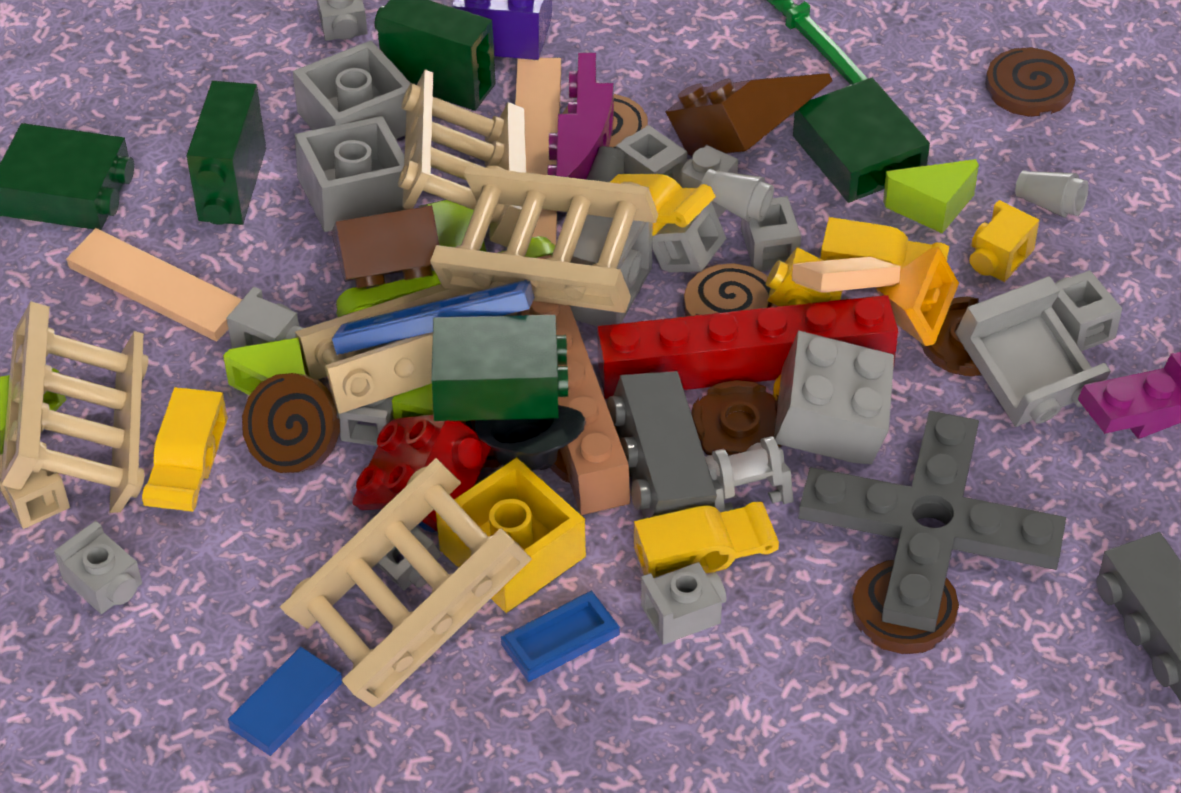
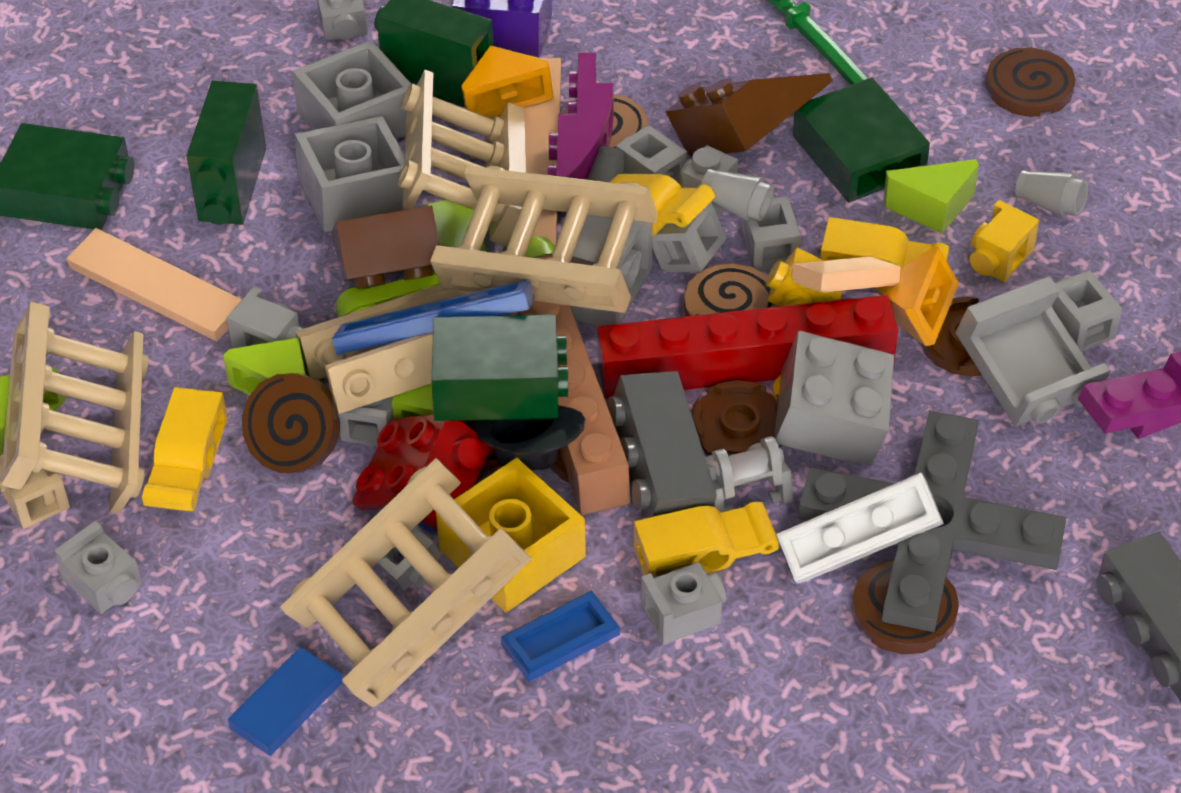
(505, 78): none -> light orange slope
(860, 528): none -> white tile

